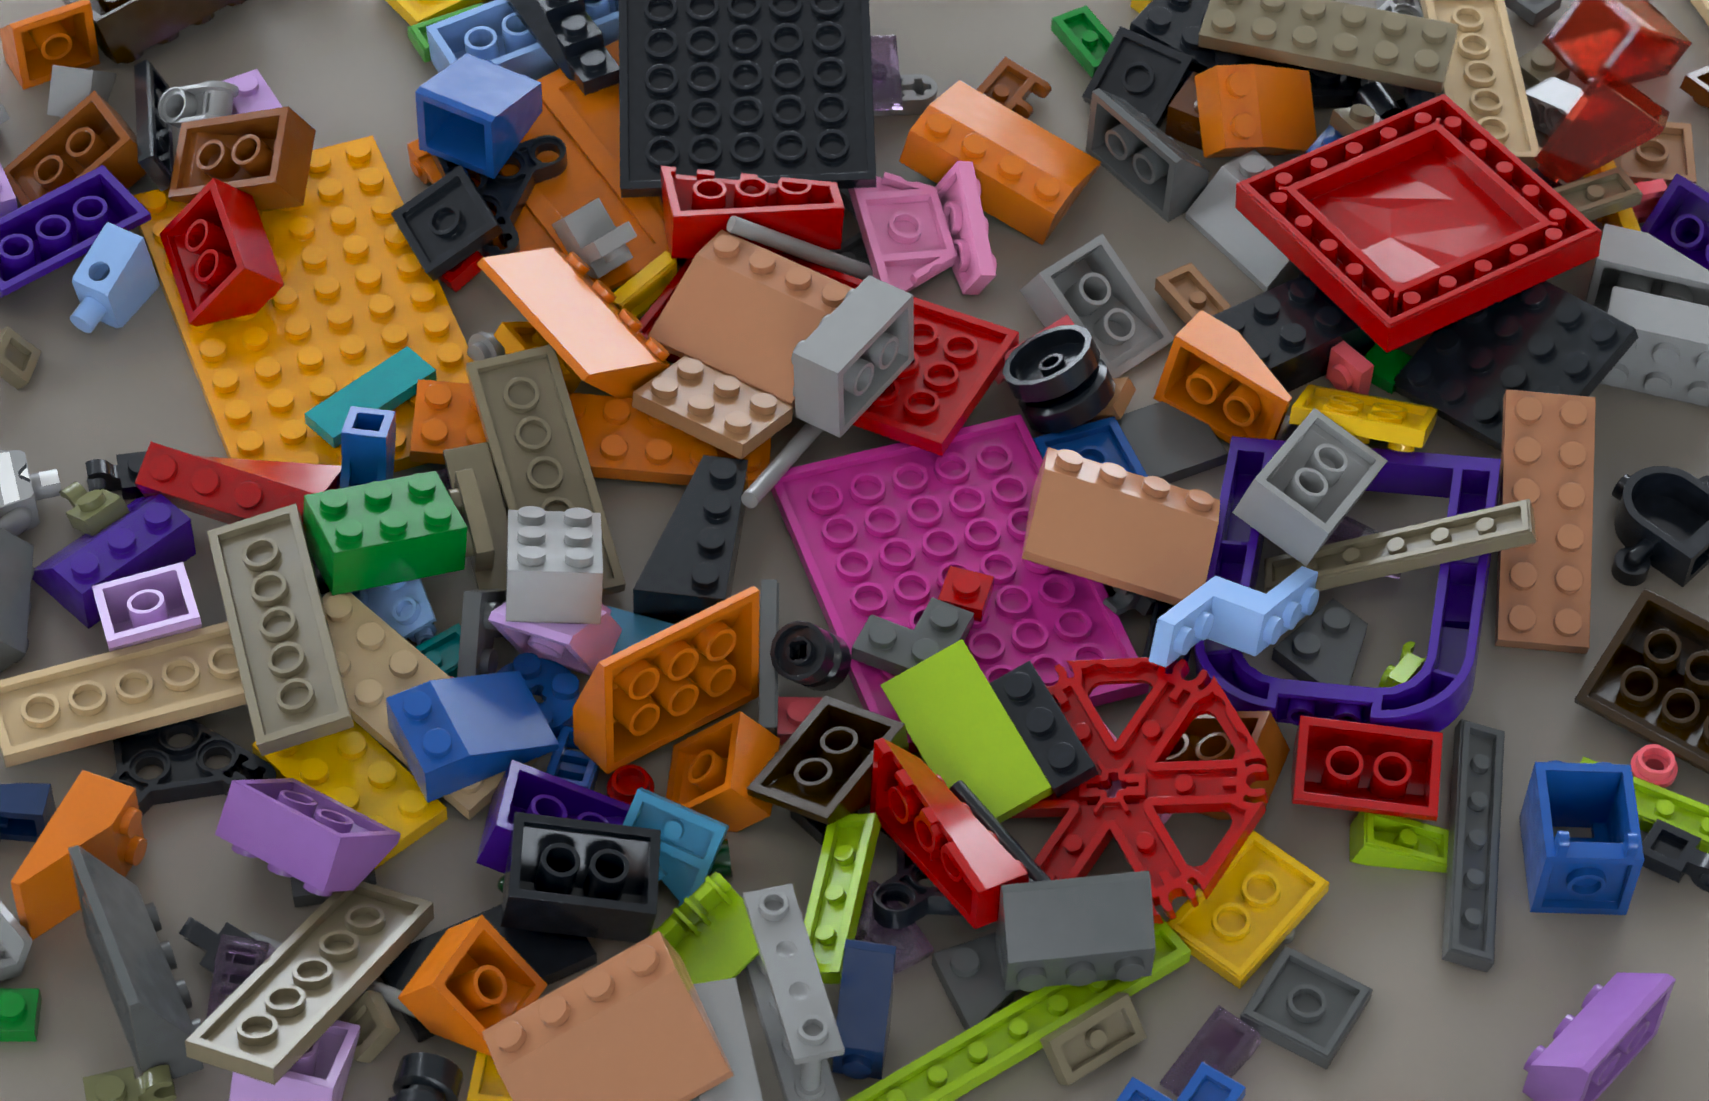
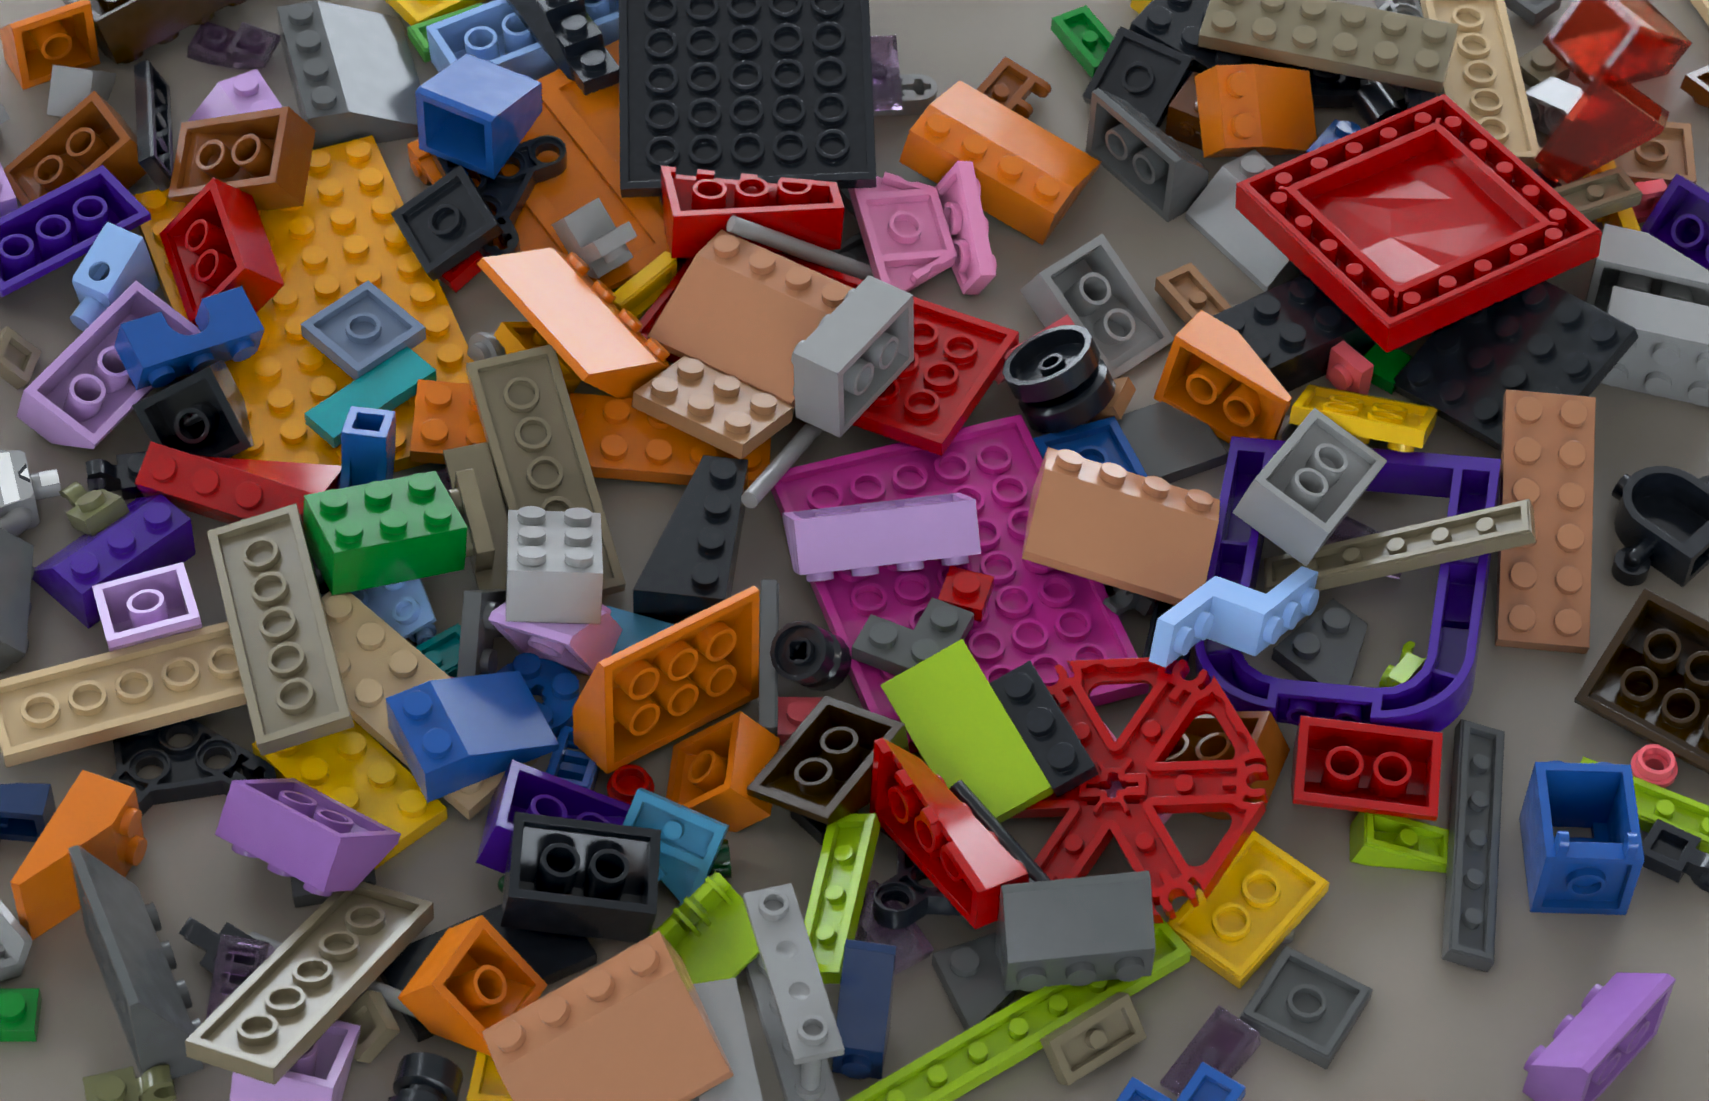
(87, 384): none -> lavender slope
(158, 354): none -> blue arch
(197, 102): light grey piece -> none
(199, 415): none -> black slope
(240, 49): none -> clear purple slope
(349, 72): none -> dark grey slope
(362, 330): none -> sand blue plate
(882, 534): none -> lavender slope
(1353, 118): dark tan plate -> none

